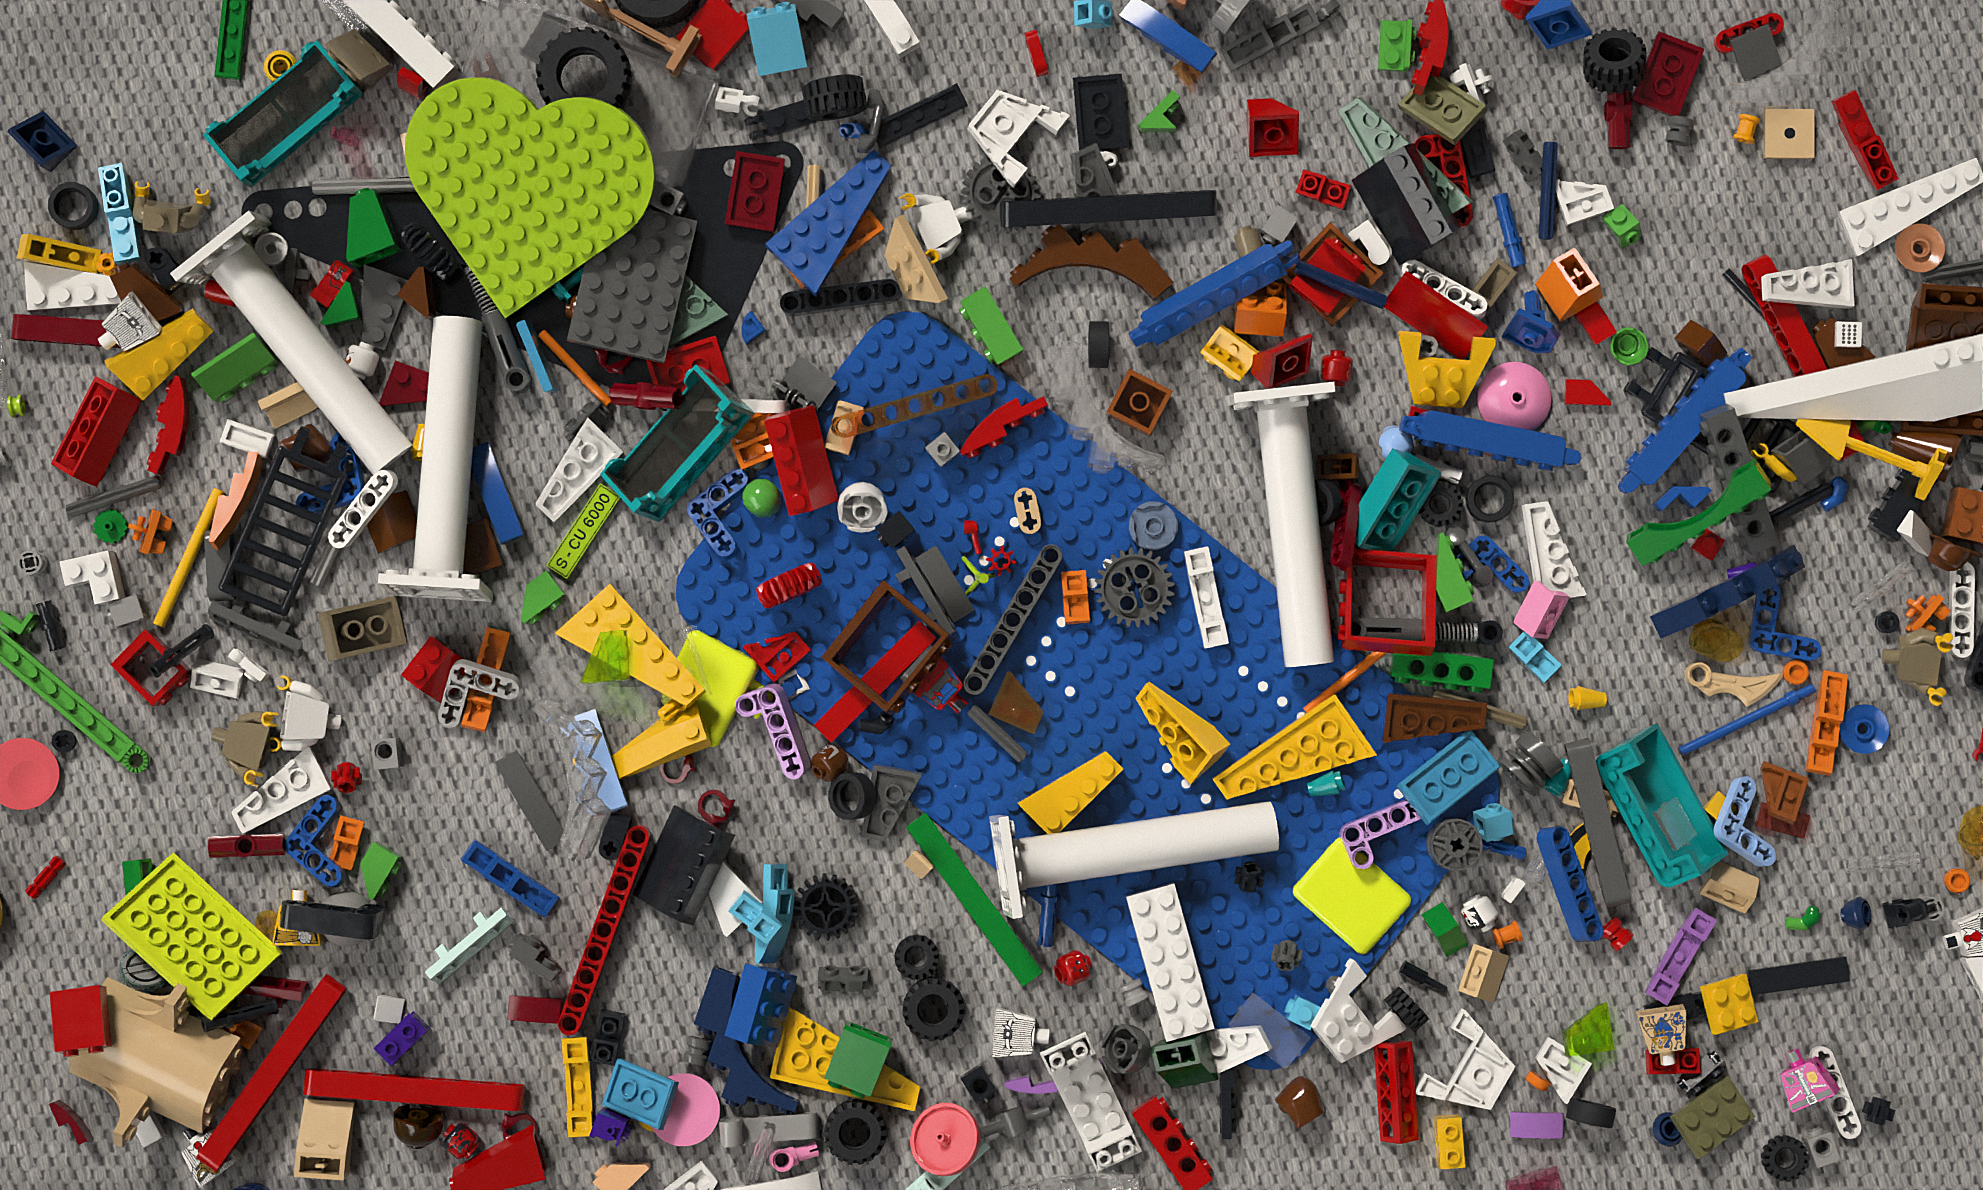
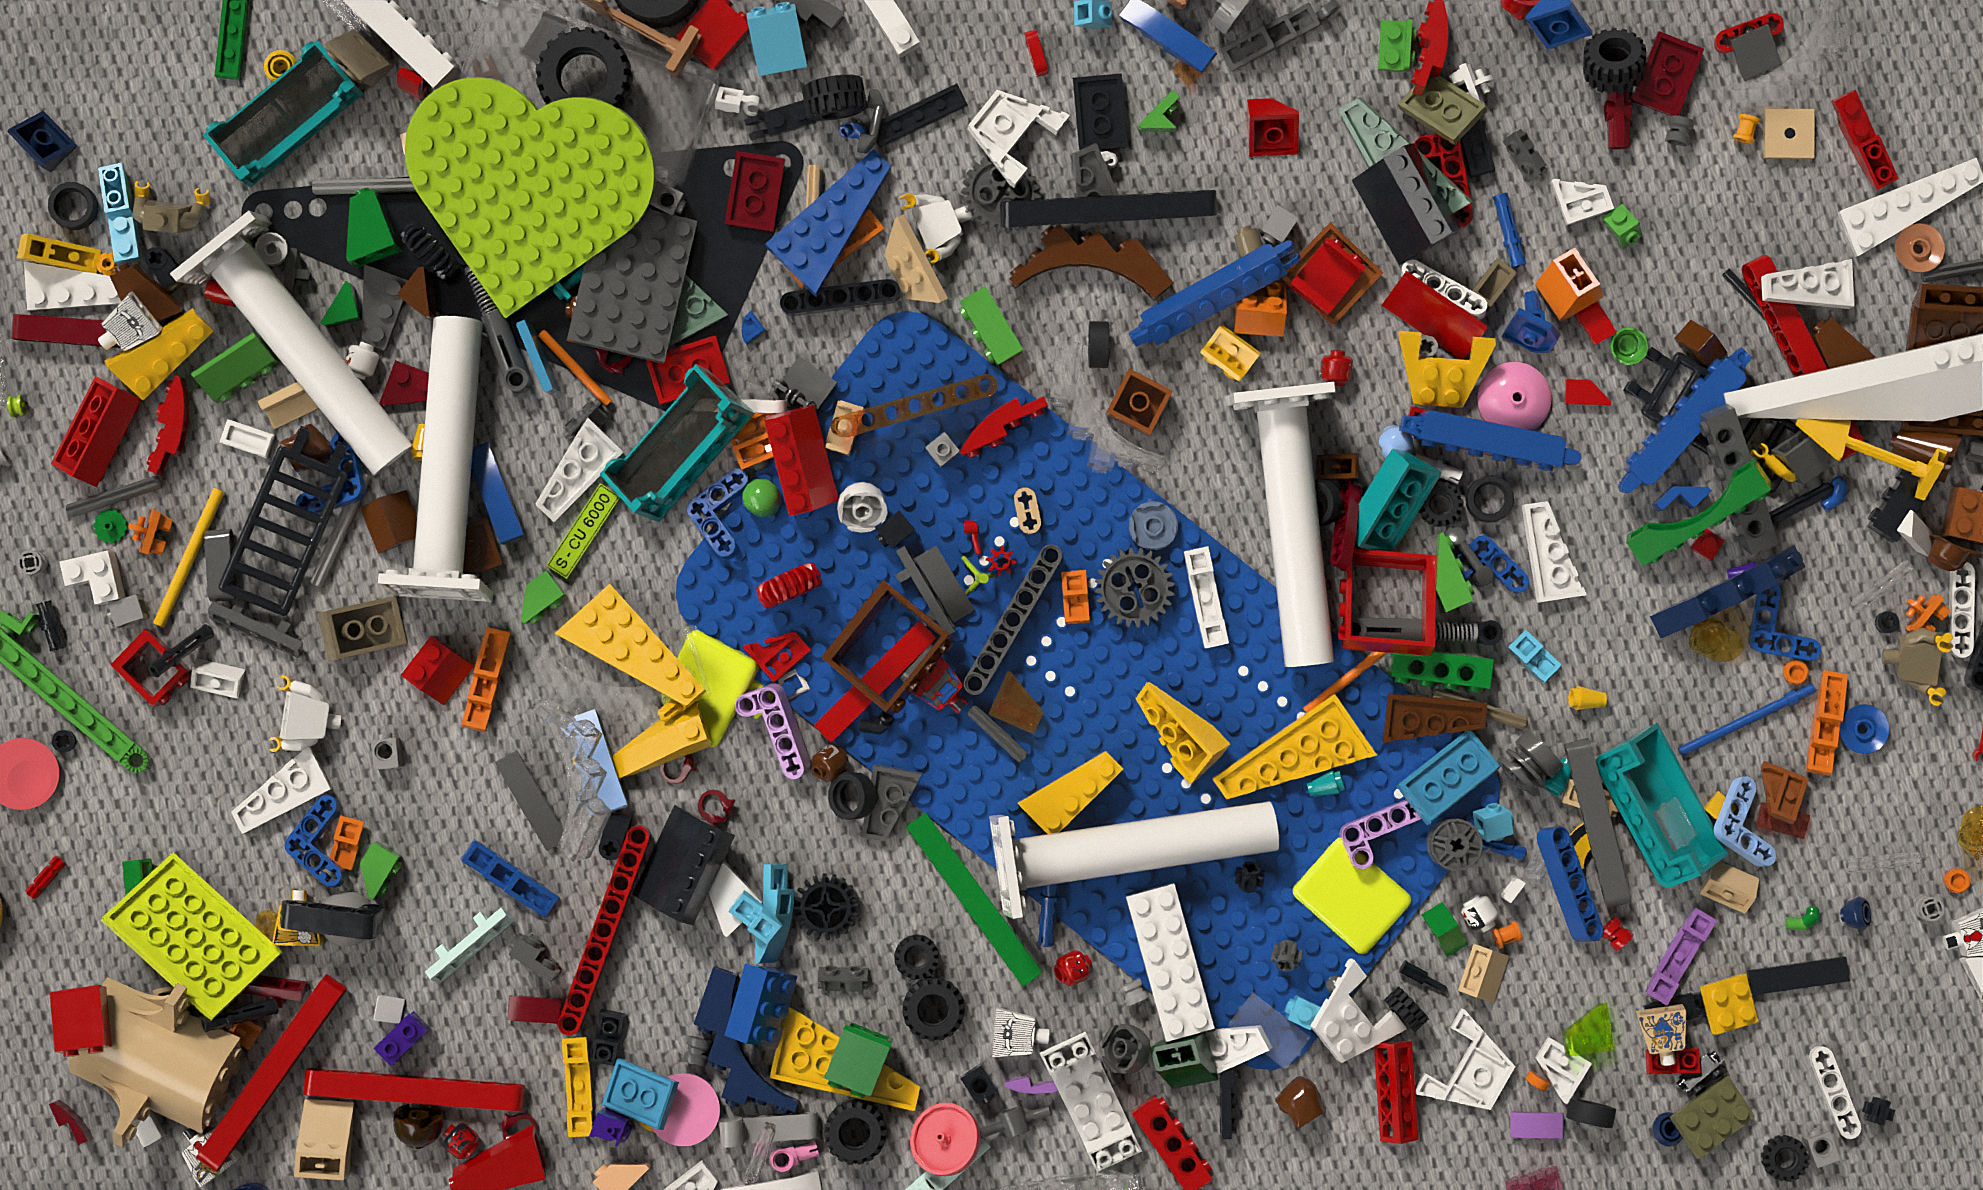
(139, 974): tile -> none
(232, 507): slope -> none
(232, 845): dark red piece -> none
(247, 743): dark tan torso -> none
(253, 670): white plate -> none
(332, 283): red leg -> none
(344, 136): clear pink plate -> none
(346, 777): red gear -> none
(365, 511): white beam -> none
(464, 684): light grey beam -> none
(608, 659): clear neon green wing -> none
(646, 396): dark red piece -> none
(918, 864): tan slope -> none
(1283, 362): red slope -> none
(1323, 190): red slope -> none
(1340, 284): dark blue axle -> none
(1373, 240): white leg -> none
(1449, 1141): yellow brick -> none
(1540, 610): bright pink panel -> none
(1548, 190): dark blue axle -> none
(1745, 688): tan piece -> none
(1806, 1081): torso -> none
(1848, 334): white tile -> none
(1879, 426): arm -> none
(1903, 912): black piece -> none

